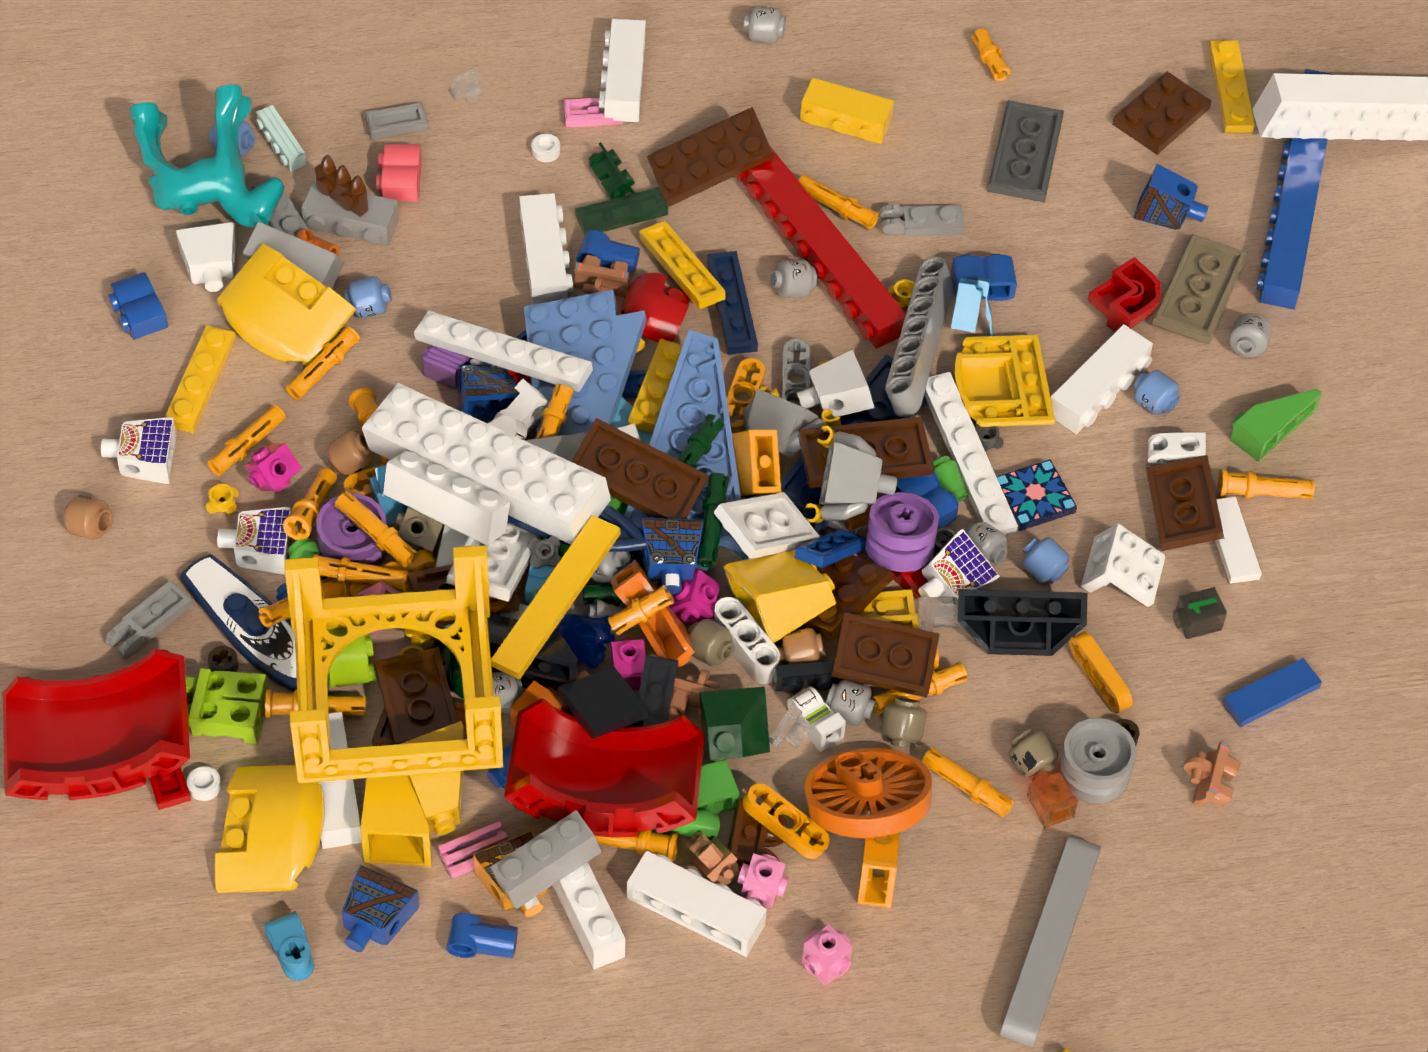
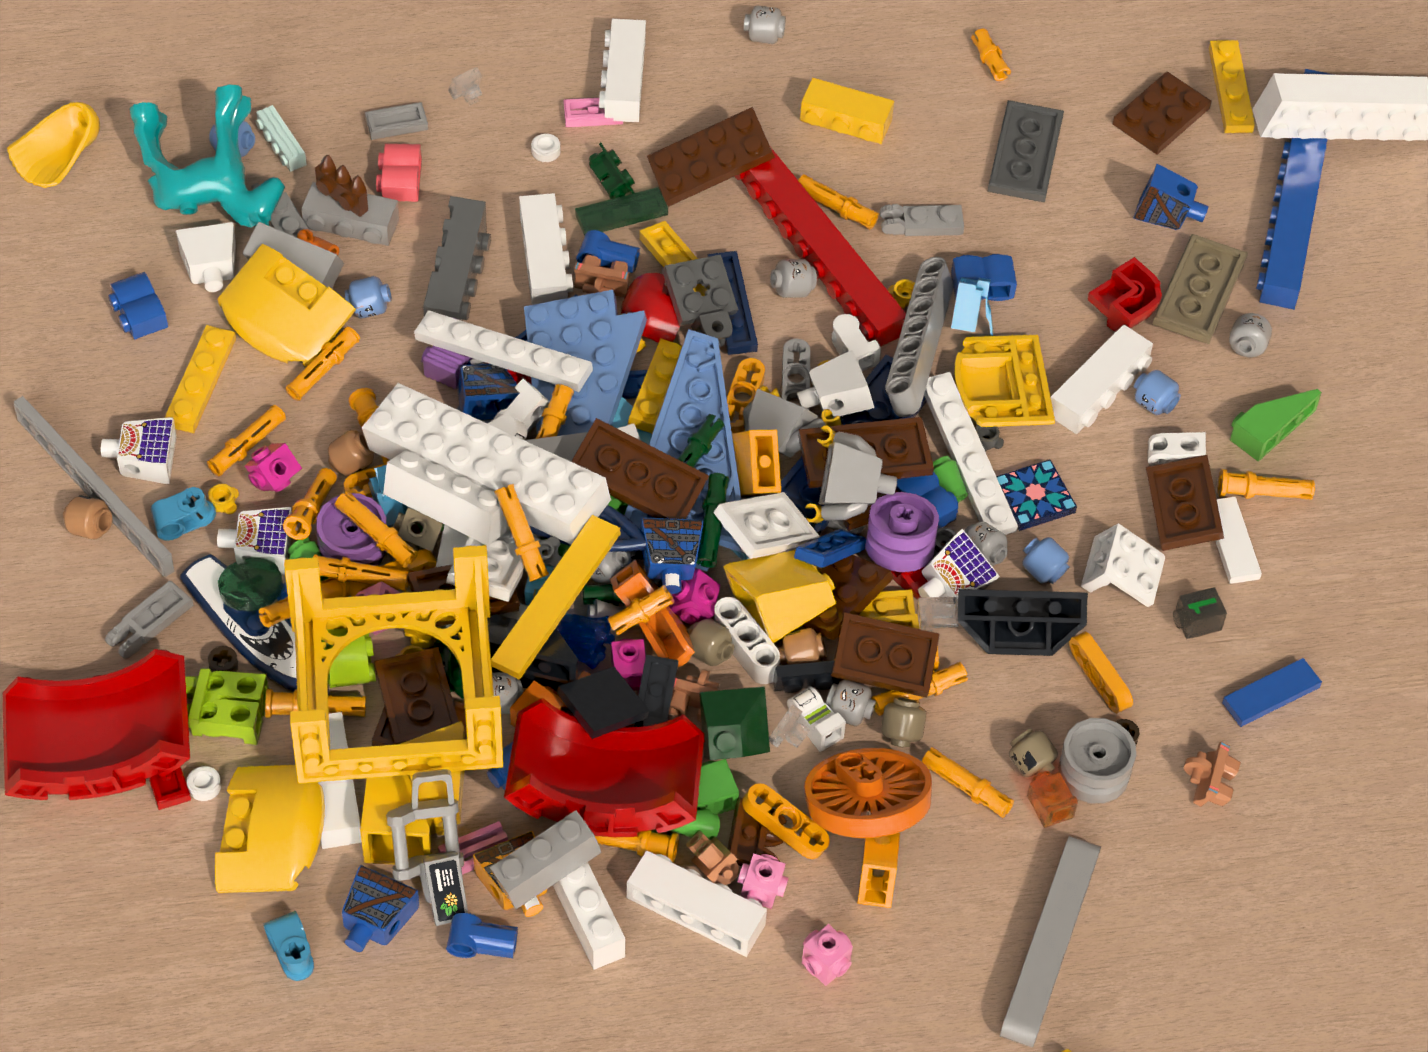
(54, 144): none -> yellow hair
(93, 486): none -> light grey tile
(179, 513): none -> dark azure piece
(250, 584): none -> clear green tile
(408, 868): none -> light grey bar
(445, 887): none -> tile
(458, 259): none -> dark grey wedge
(521, 533): none -> light orange pin
(706, 312): none -> dark grey plate
(848, 337): none -> white leg

